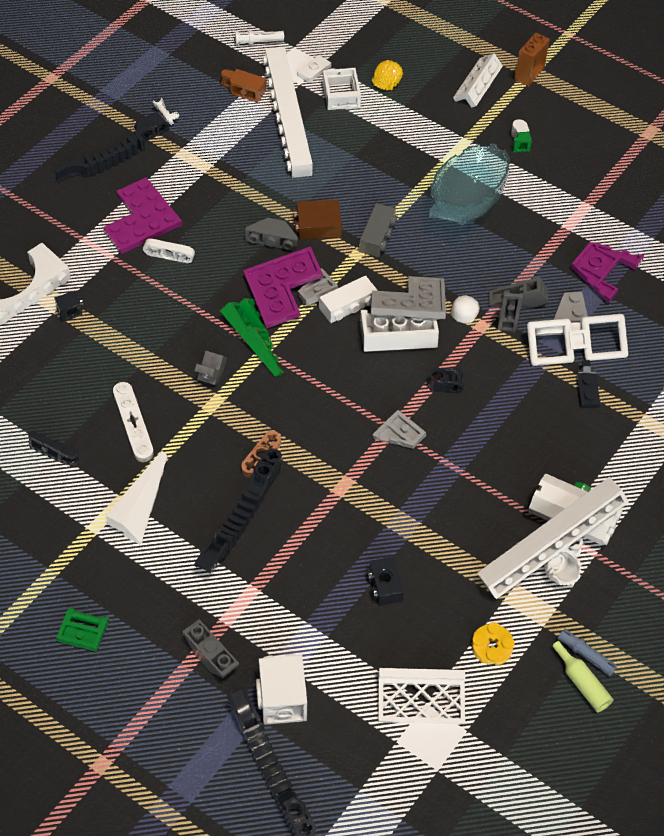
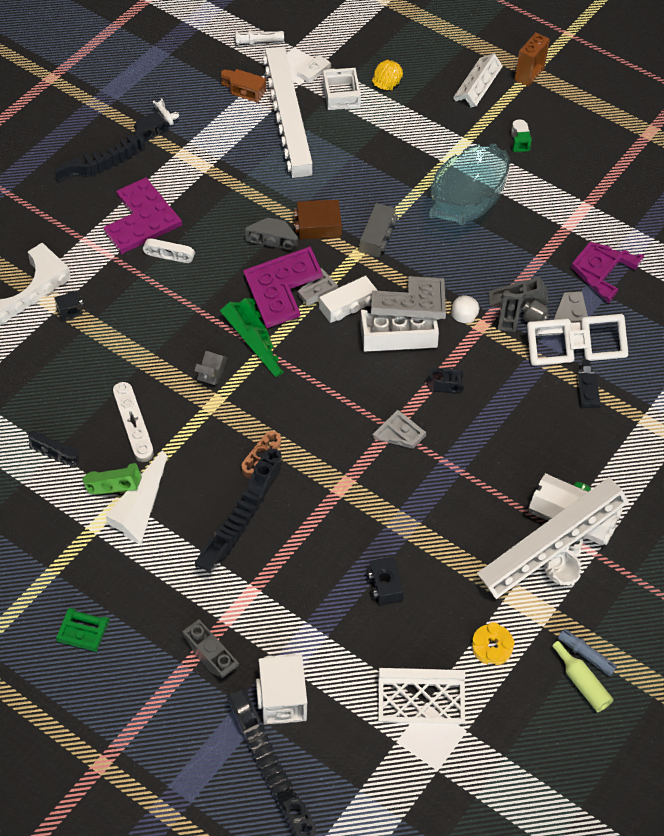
(113, 481): none -> bright green leg
(535, 311): none -> dark grey head

